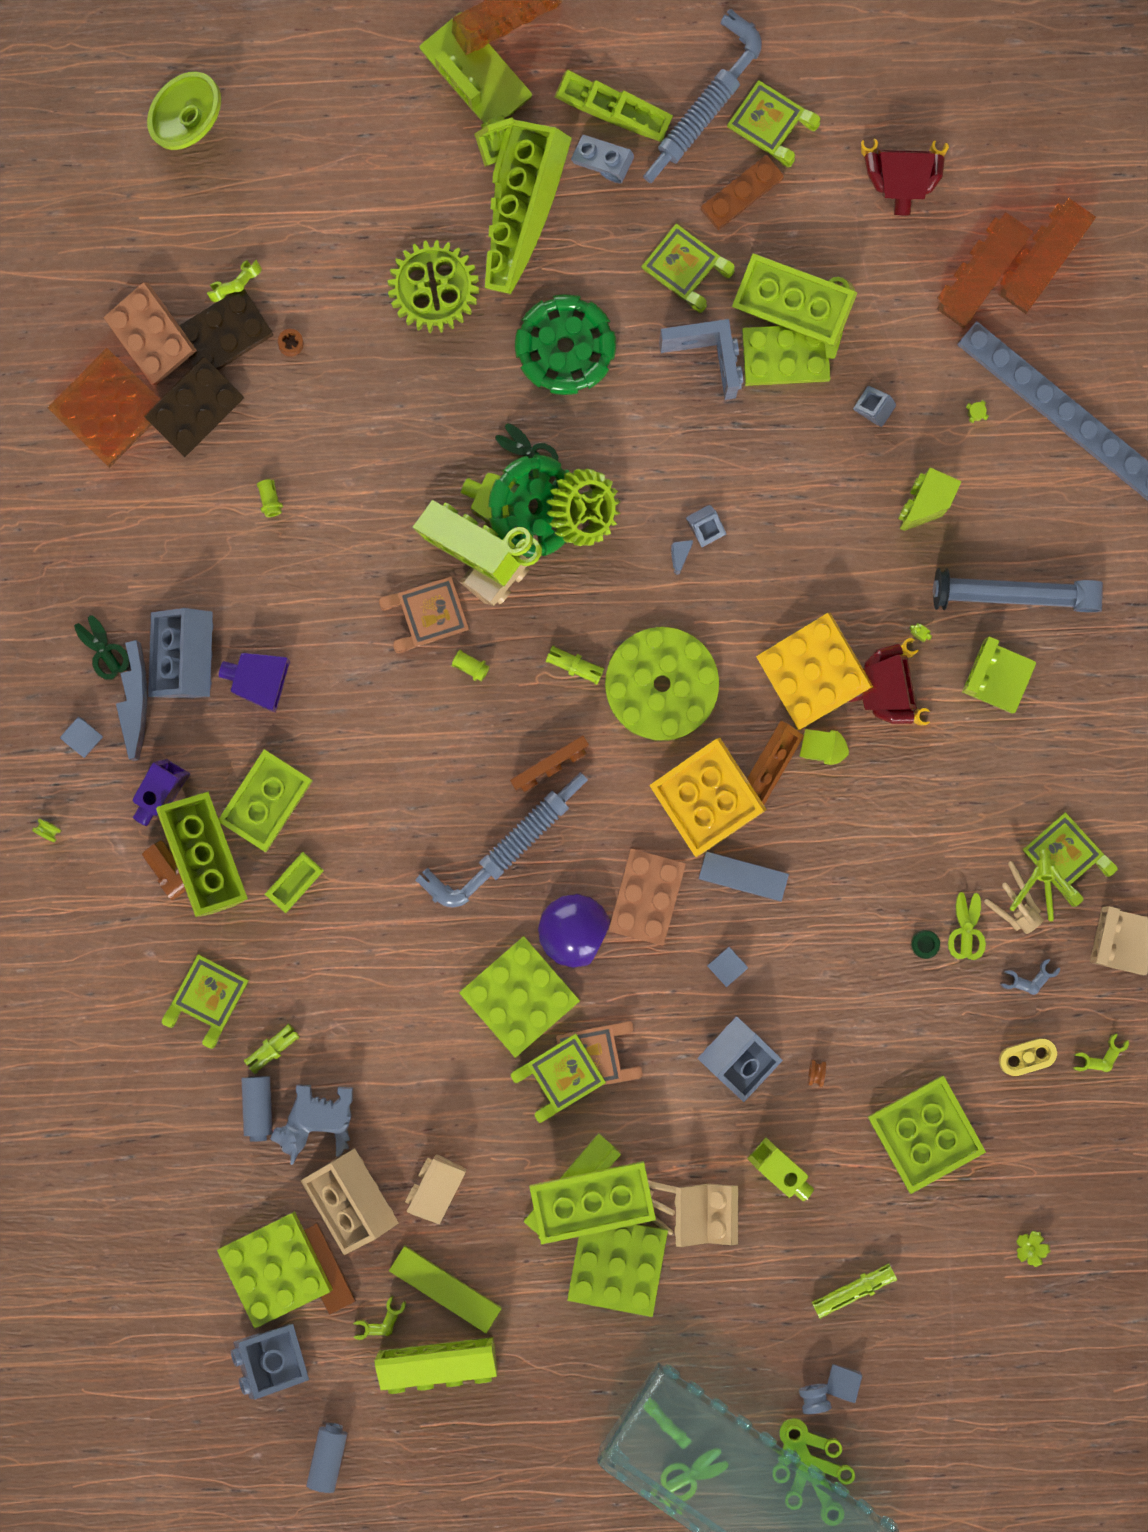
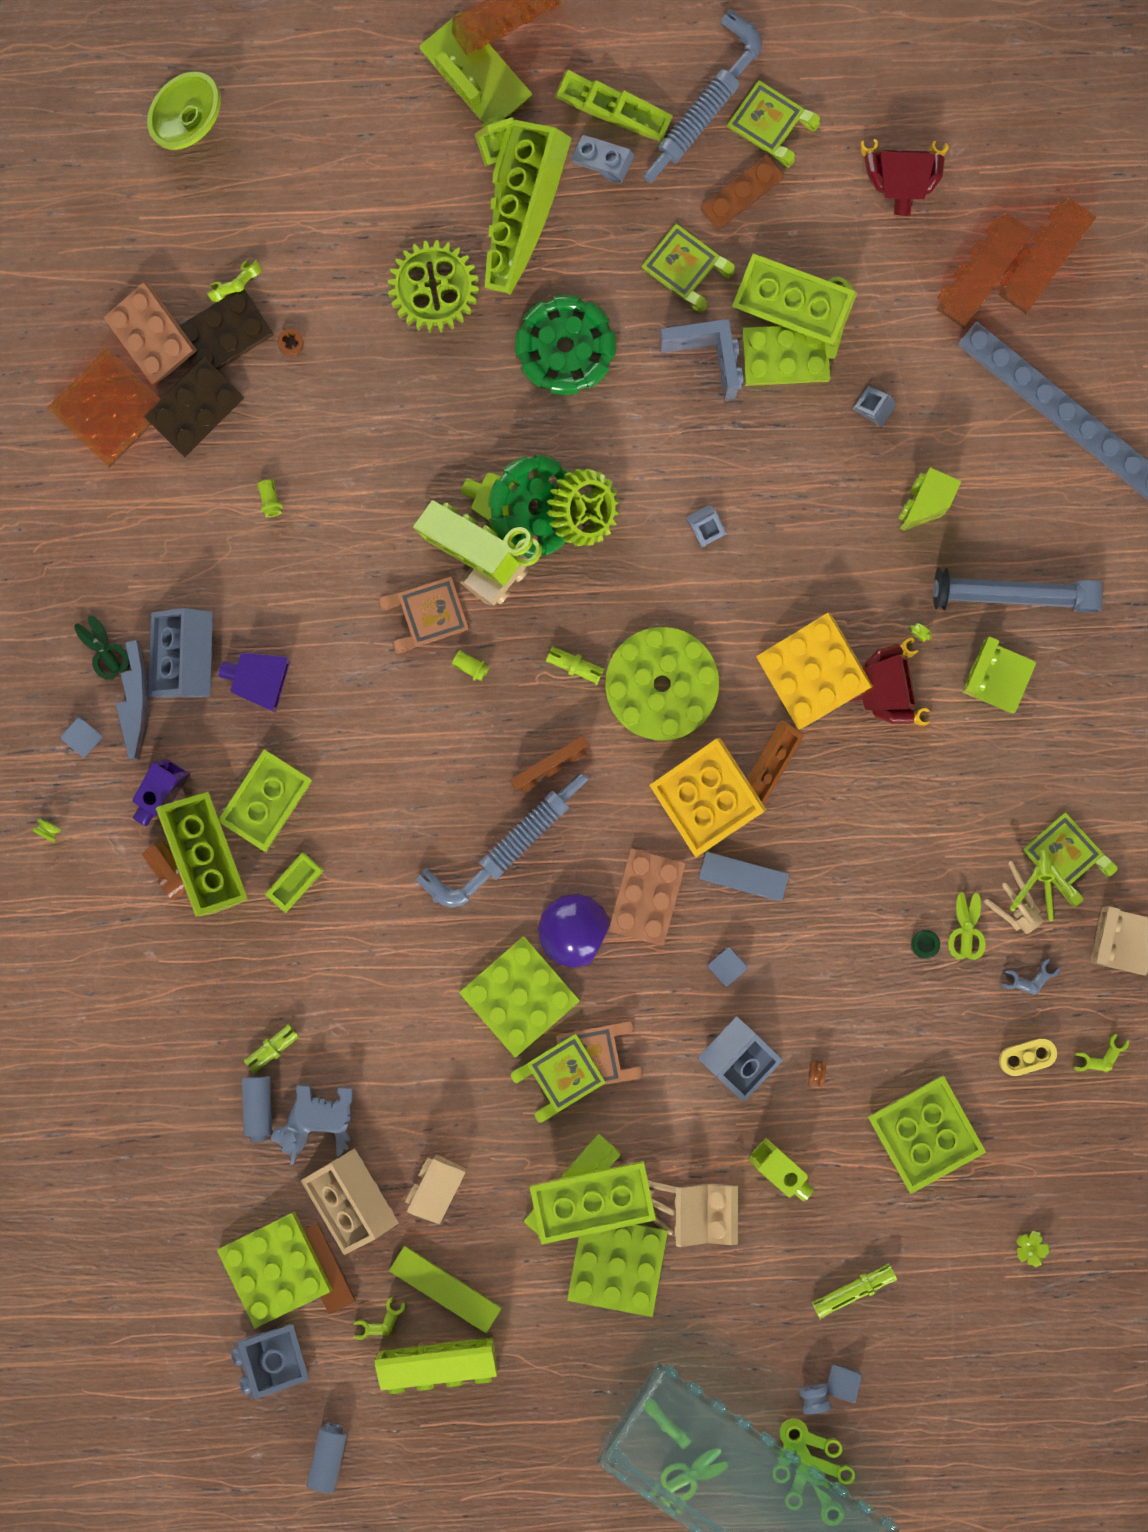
(207, 995): lime flag -> none
(521, 445): dark green piece -> none
(679, 554): sand blue slope -> none
(824, 746): lime tile -> none
(977, 411): lime piece -> none

